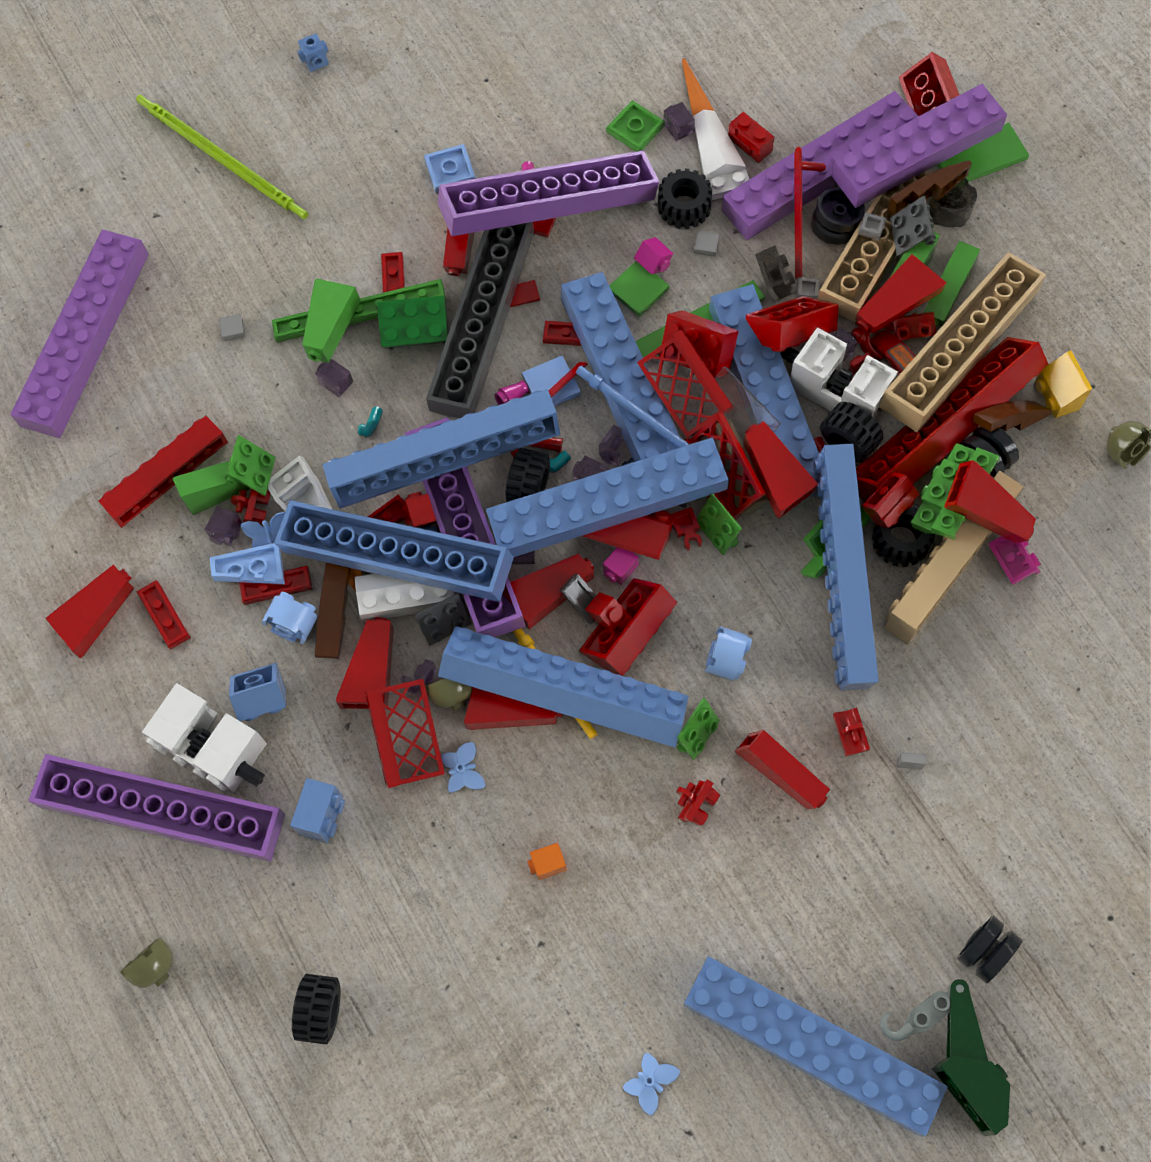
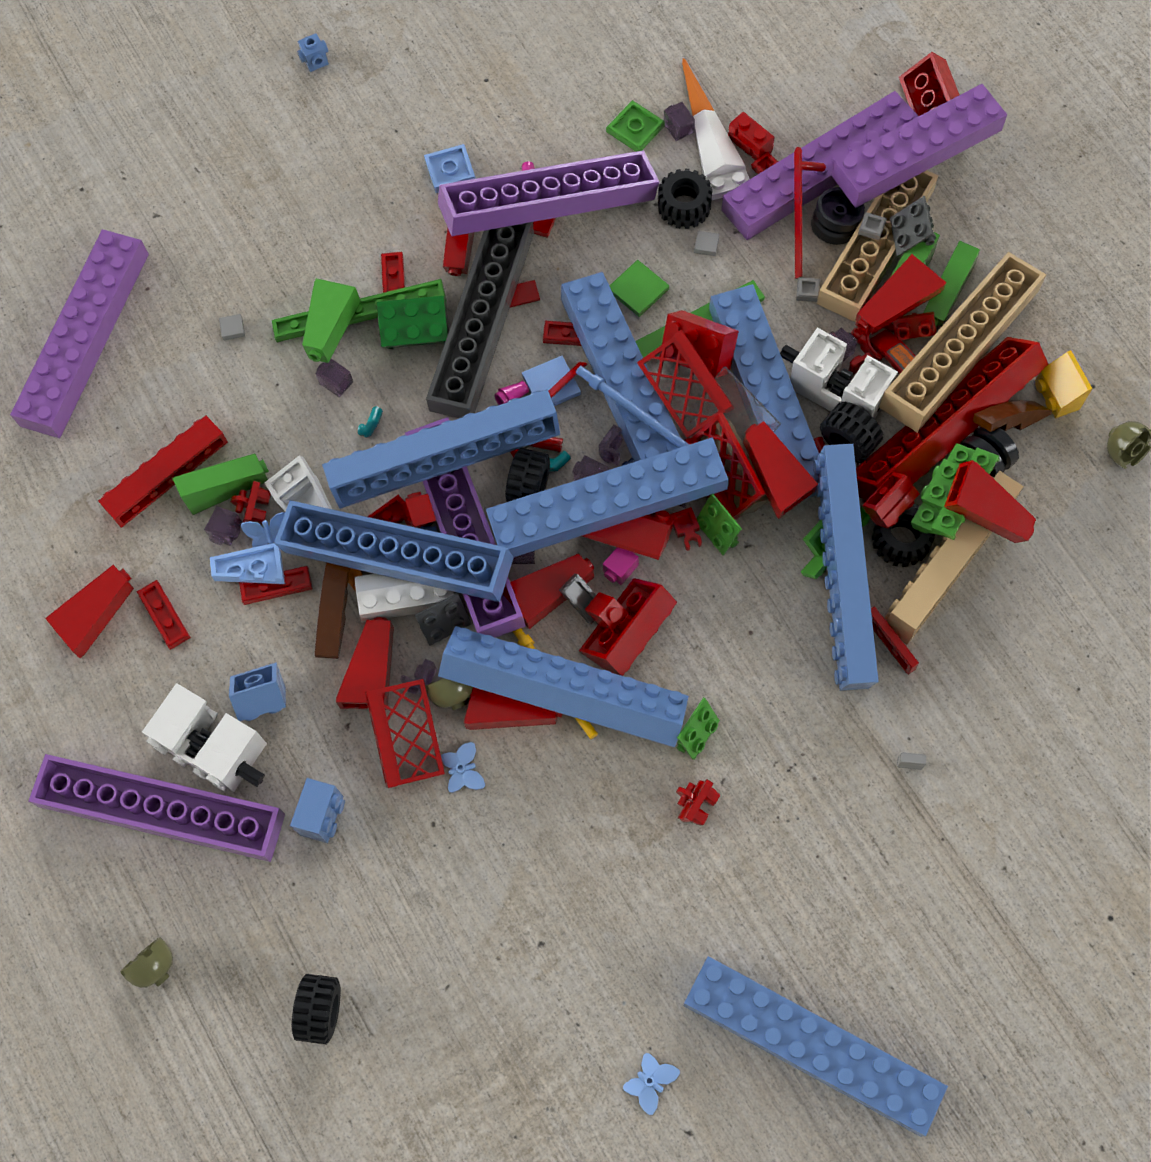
(222, 157): lime axle -> none
(250, 466): bright green hinge -> none
(290, 618): light blue brick -> none
(547, 861): orange brick -> none
(653, 255): dark pink brick -> none
(727, 654): light blue brick -> none
(763, 162): none -> red tile
(775, 274): clear smoke brick -> none
(782, 769): red slope -> none
(792, 322): red slope -> none
(851, 732): red hips -> none
(893, 642): none -> red tile
(933, 184): reddish brown slope -> none
(955, 206): clear smoke brick -> none
(966, 1071): dark green slope -> none
(991, 154): bright green tile -> none
(993, 952): black wheel -> none
(1015, 559): dark pink bracket -> none

